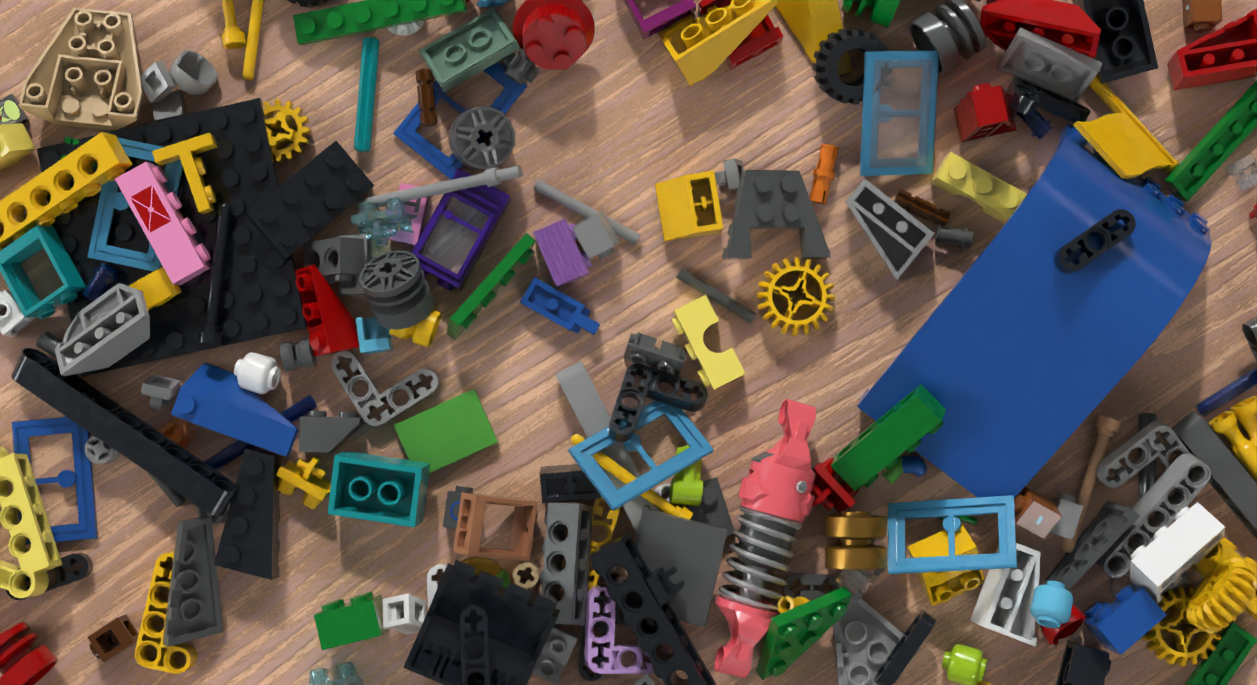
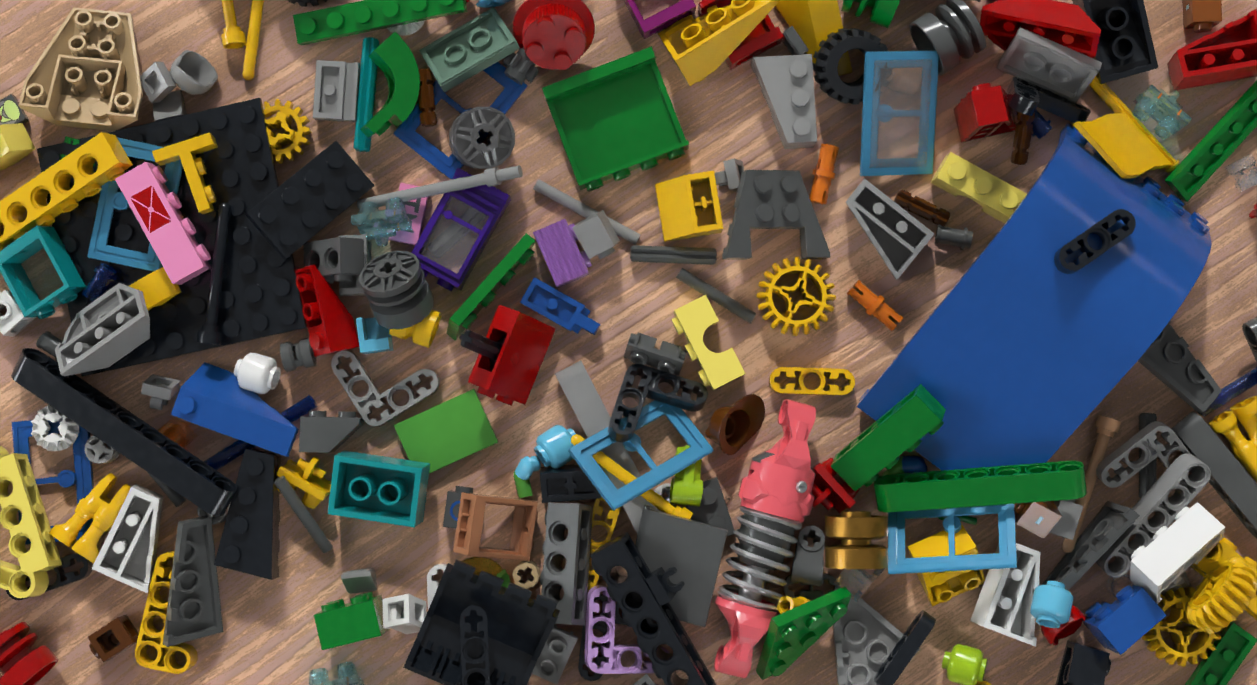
(53, 442): none -> white gear
(100, 509): none -> yellow piece
(133, 540): none -> white wedge
(303, 514): none -> dark grey bar
(336, 90): none -> light grey plate
(359, 580): none -> light grey slope
(403, 81): none -> green arch
(508, 355): none -> red piece
(522, 474): none -> arm
(554, 446): none -> medium azure head
(615, 119): none -> green panel
(666, 254): none -> dark grey axle
(736, 424): none -> reddish brown piece
(790, 96): none -> light grey wedge
(794, 42): none -> dark grey tile
(808, 561): none -> dark grey piece
(833, 374): none -> yellow beam
(875, 305): none -> orange pin
(980, 486): none -> green beam
(1022, 139): none -> reddish brown axle
(1162, 109): none -> clear light blue hips
(1179, 370): none -> dark grey wing

